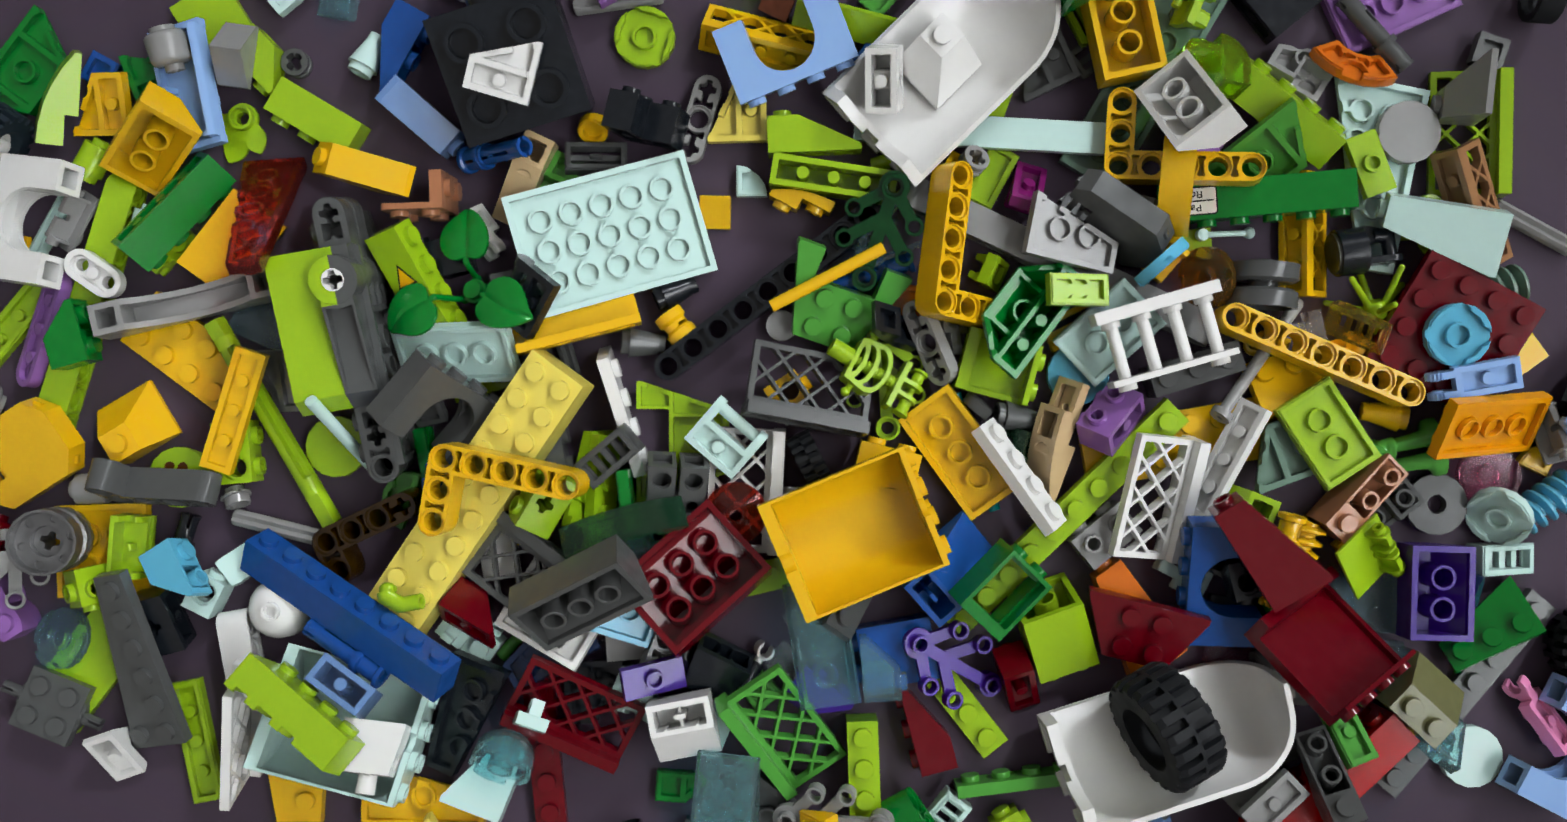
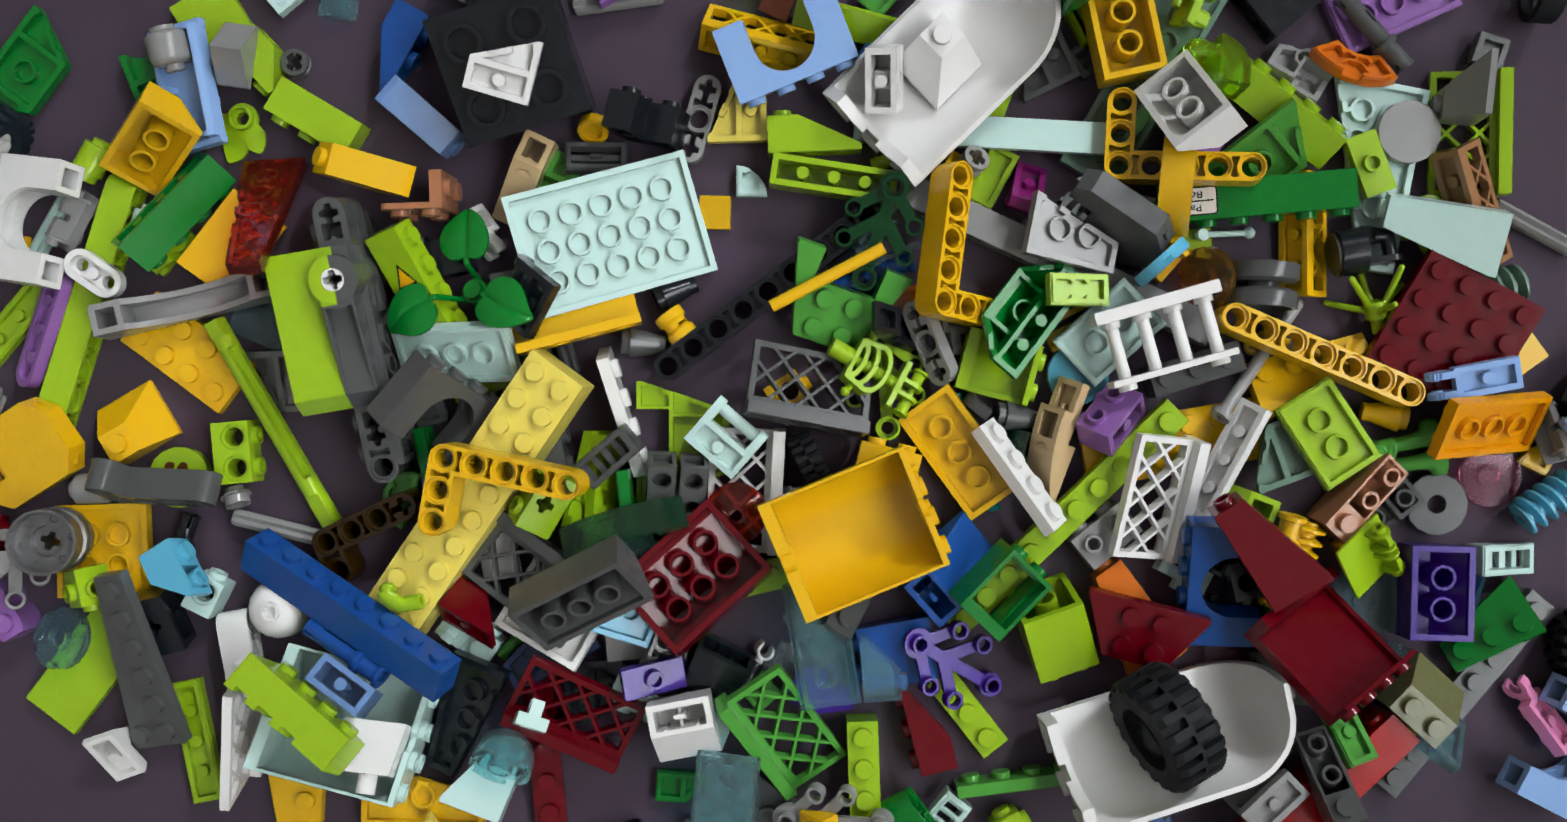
(52, 705): dark grey plate -> none
(59, 100): lime slope -> none
(71, 339): green slope -> none
(99, 63): blue tile -> none
(105, 104): yellow wing -> none
(127, 540): lime hinge -> none
(230, 566): light aqua slope -> none
(234, 410): yellow plate -> none
(328, 453): lime tile -> none
(334, 426): light aqua bar -> none
(366, 58): light aqua cone -> none
(488, 155): blue pin -> none
(644, 37): lime tile -> none
(779, 325): light grey tile -> none
(791, 200): yellow slope -> none
(992, 271): lime tile -> none
(1016, 675): dark red slope -> none
(1312, 322): clear tile -> none
(1332, 326): clear yellow slope -> none
(1457, 334): medium azure tile -> none
(1480, 758): light aqua tile -> none
(1499, 516): light aqua tile -> none

